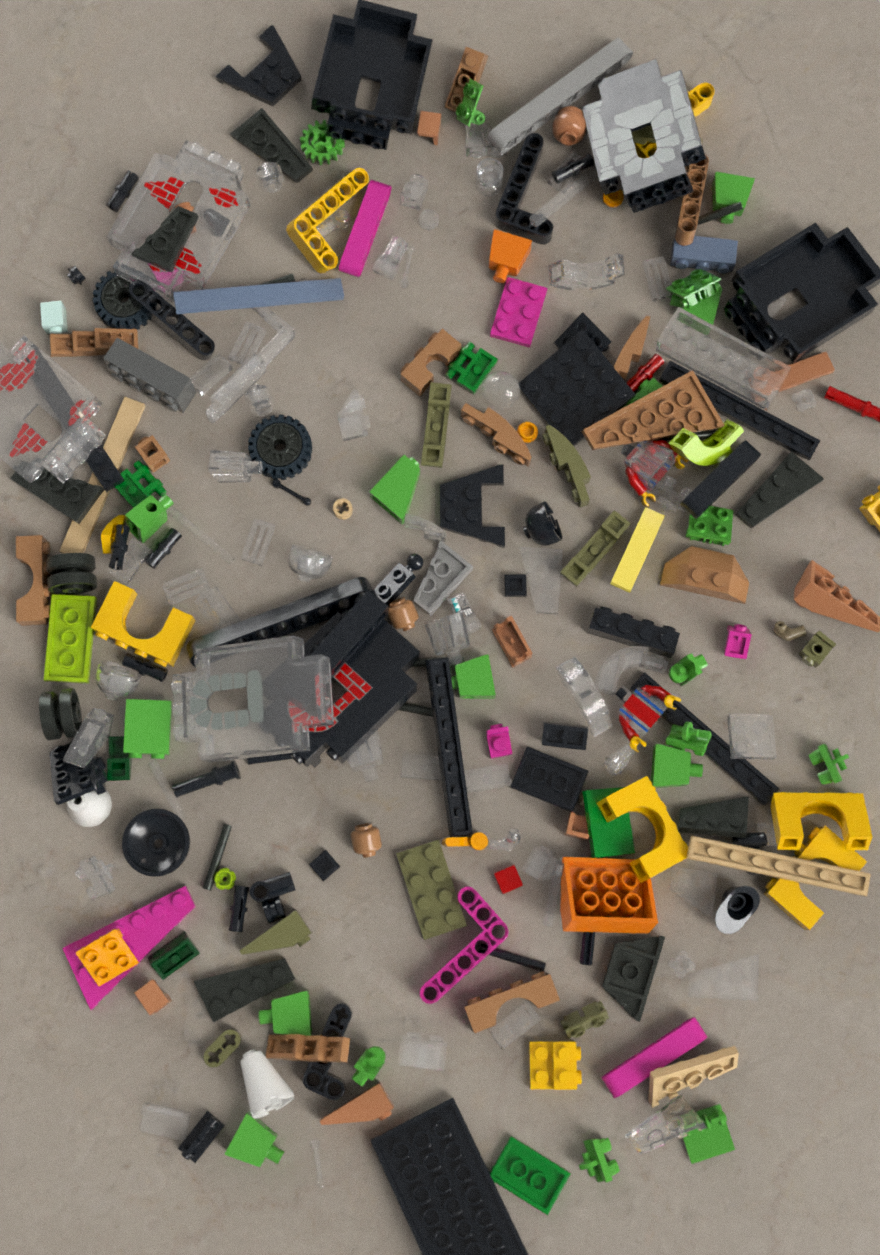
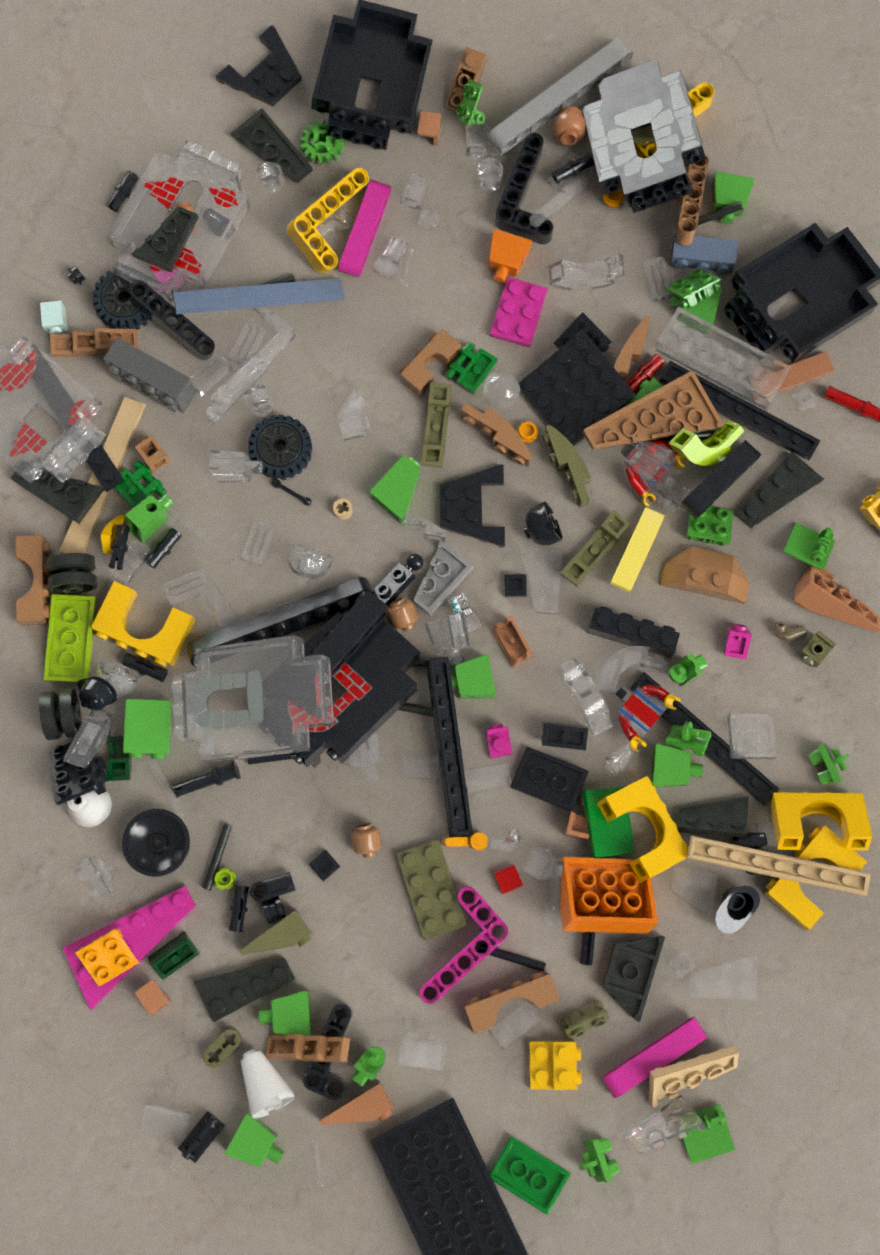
(96, 693): none -> black piece
(810, 545): none -> bright green hinge

